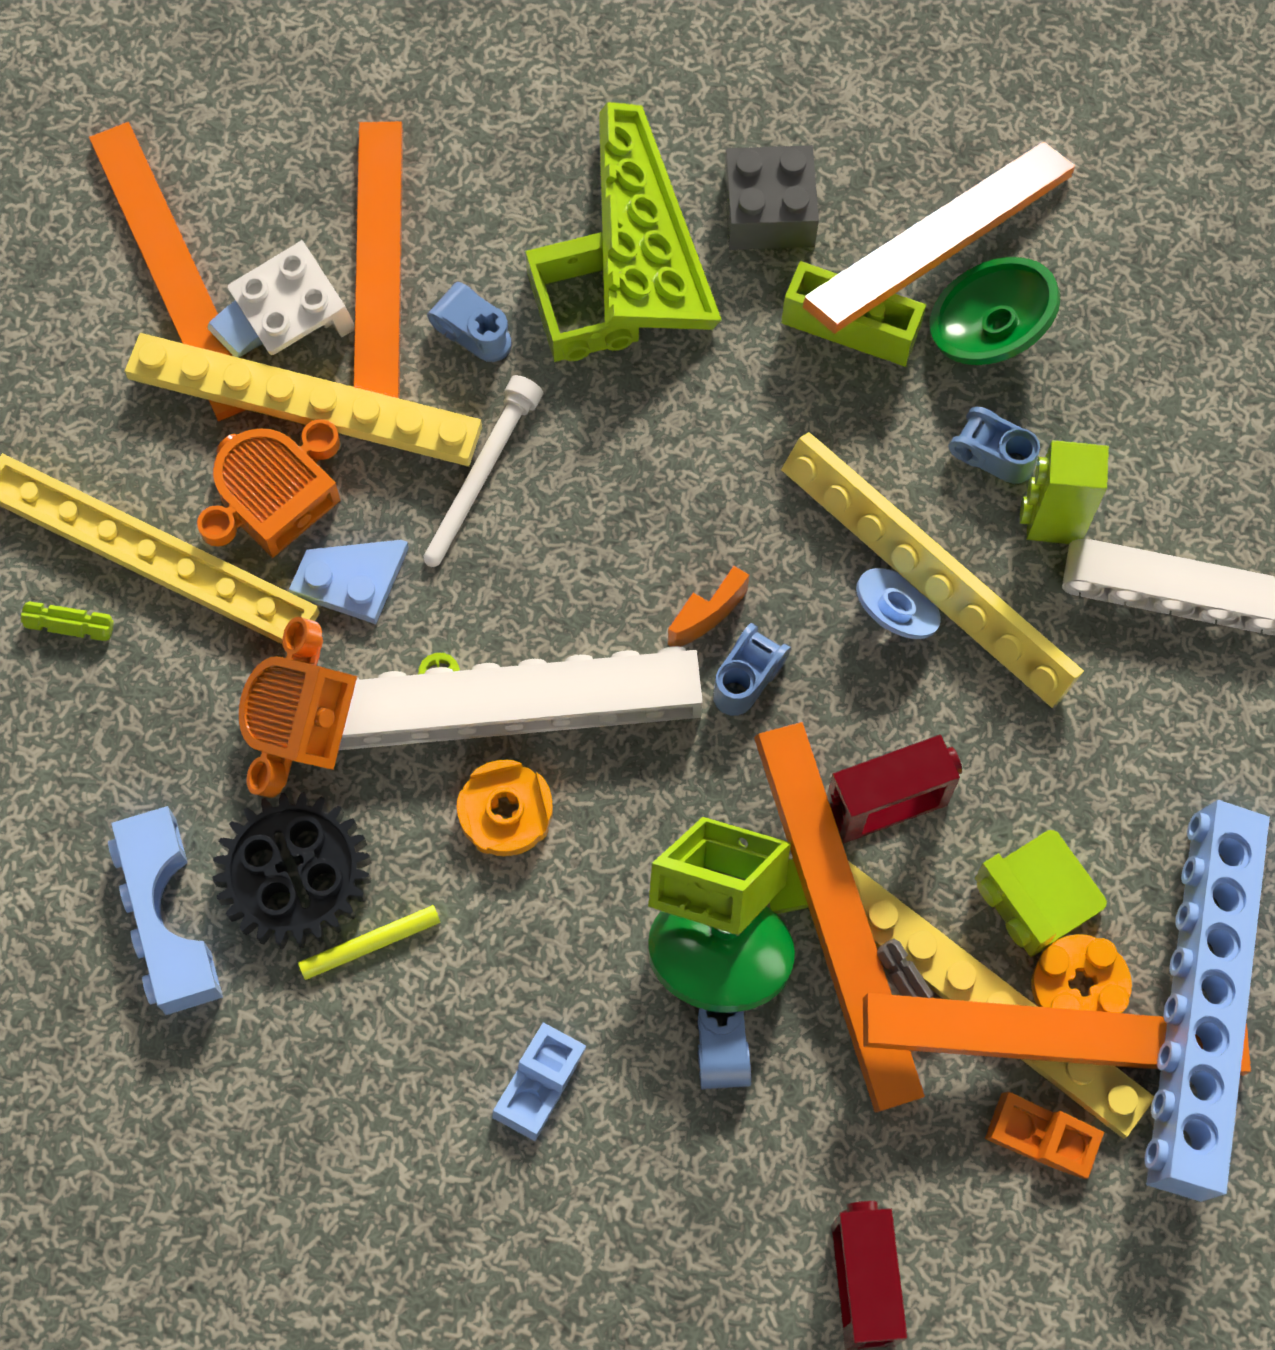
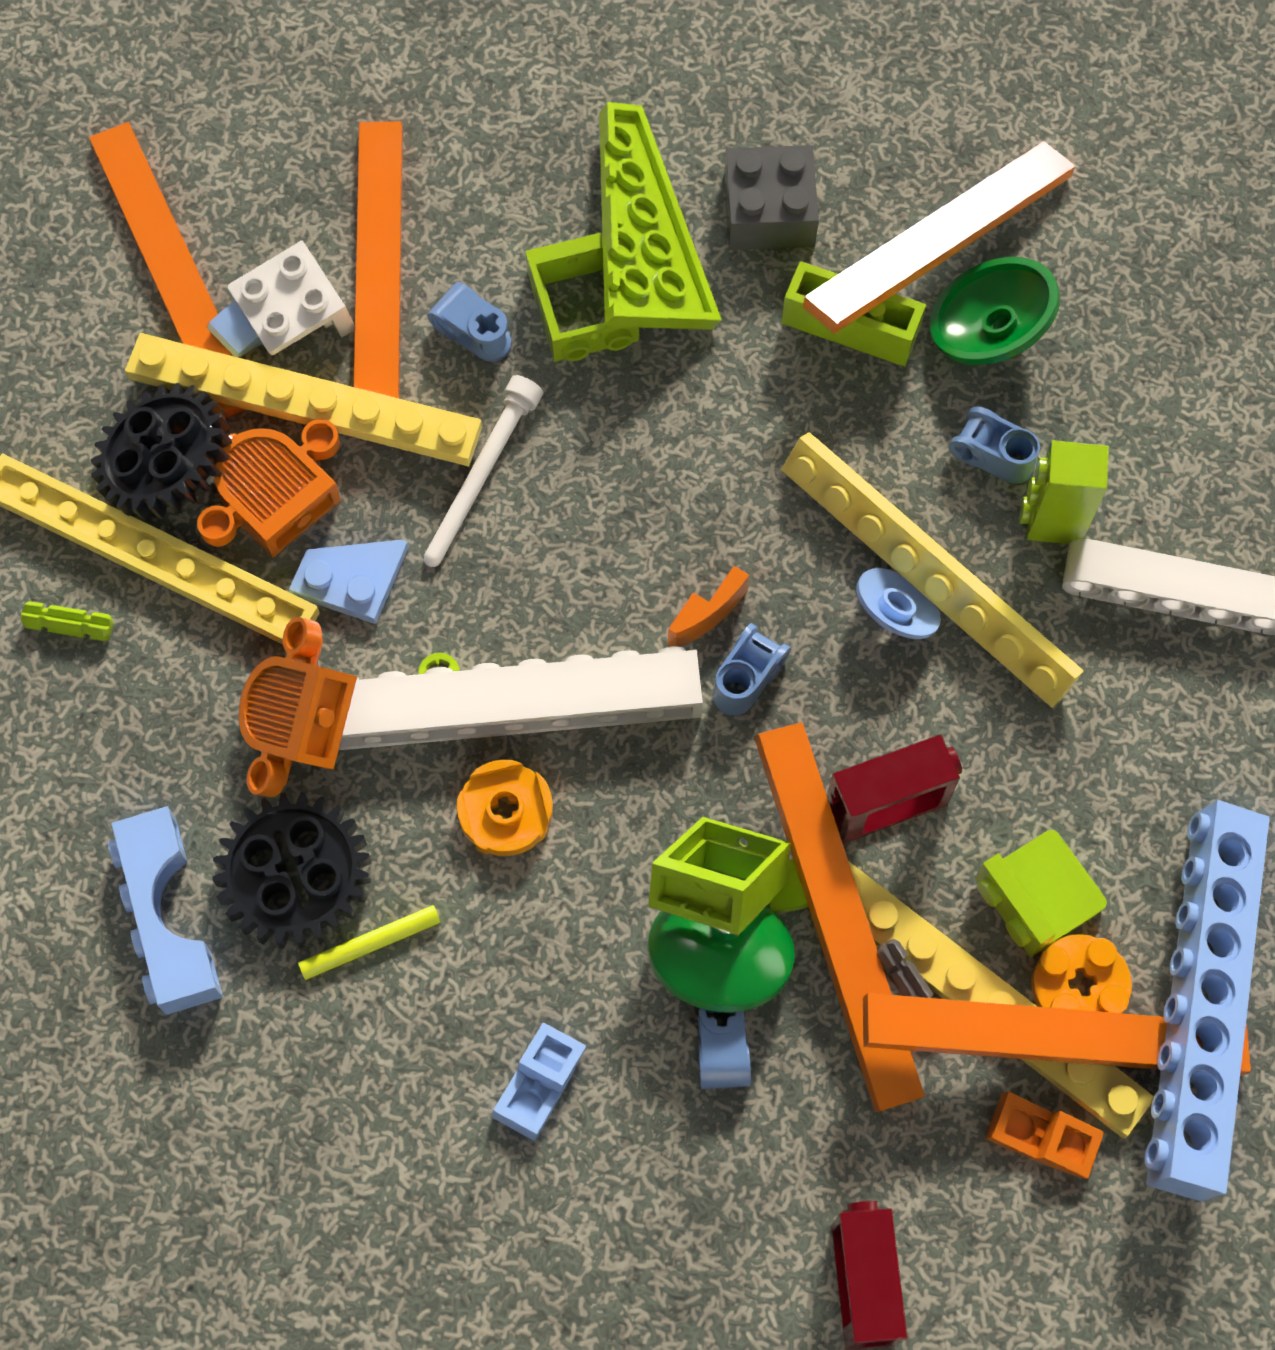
(161, 451): none -> black gear

